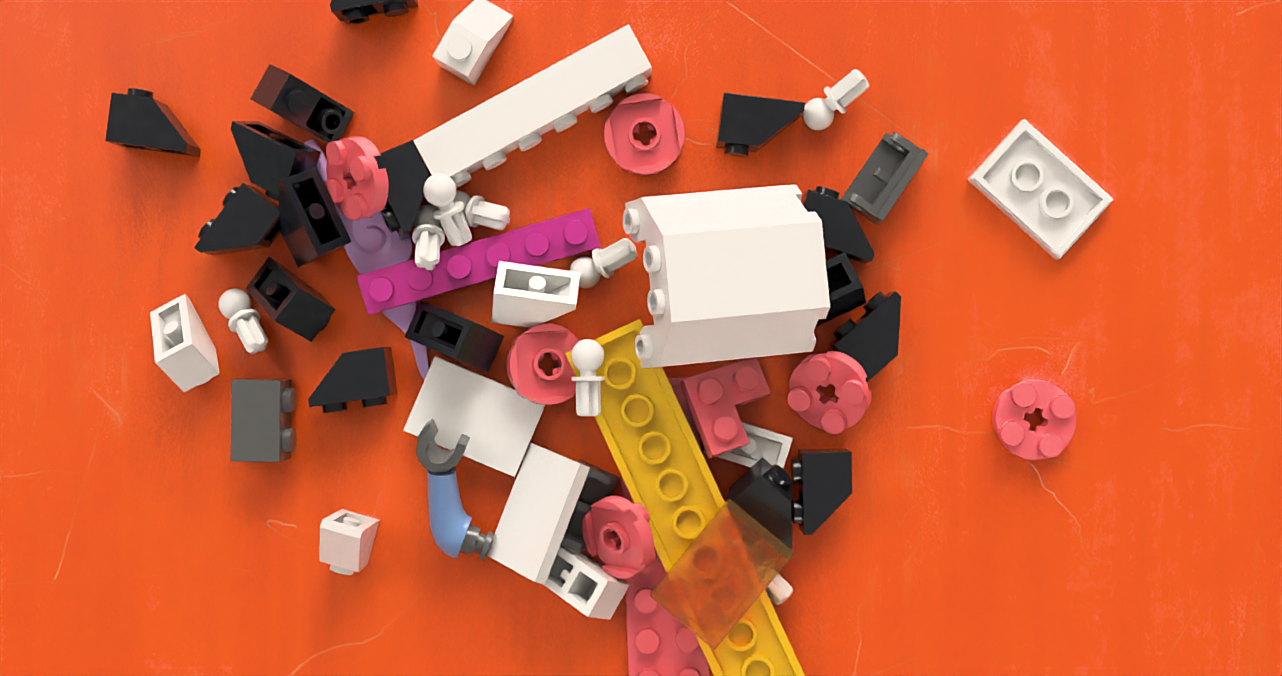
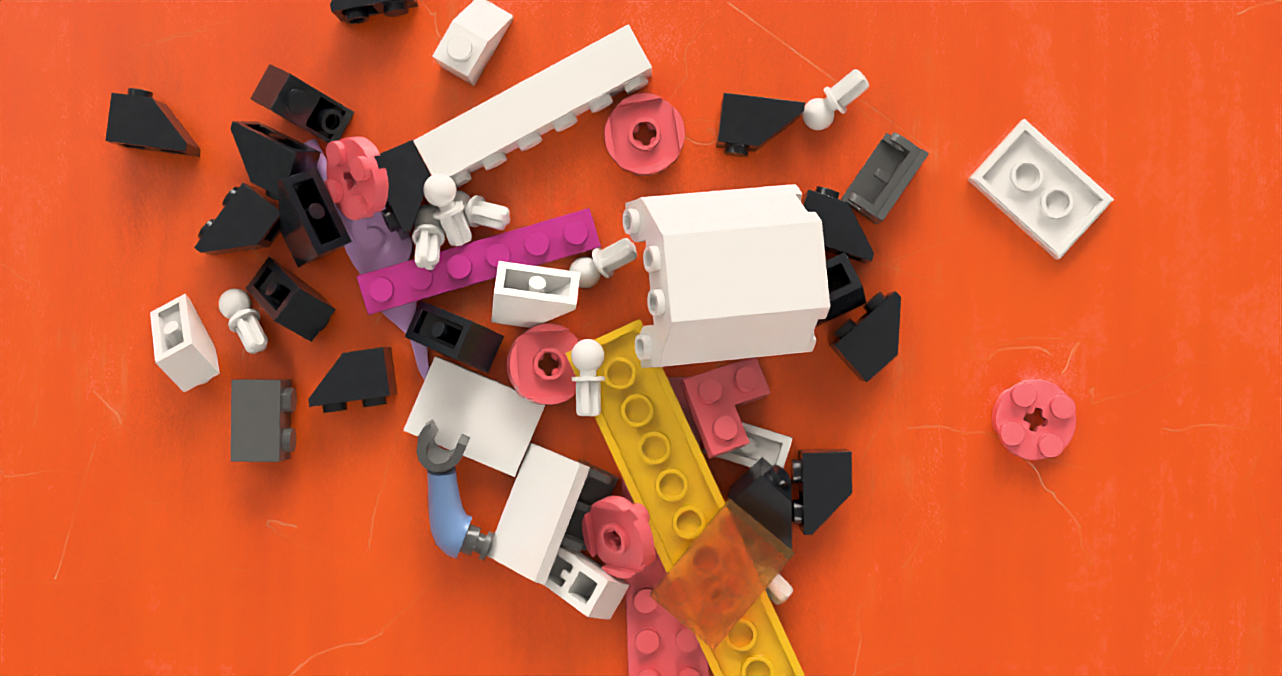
(347, 541): white slope -> none
(818, 409): coral plate -> none

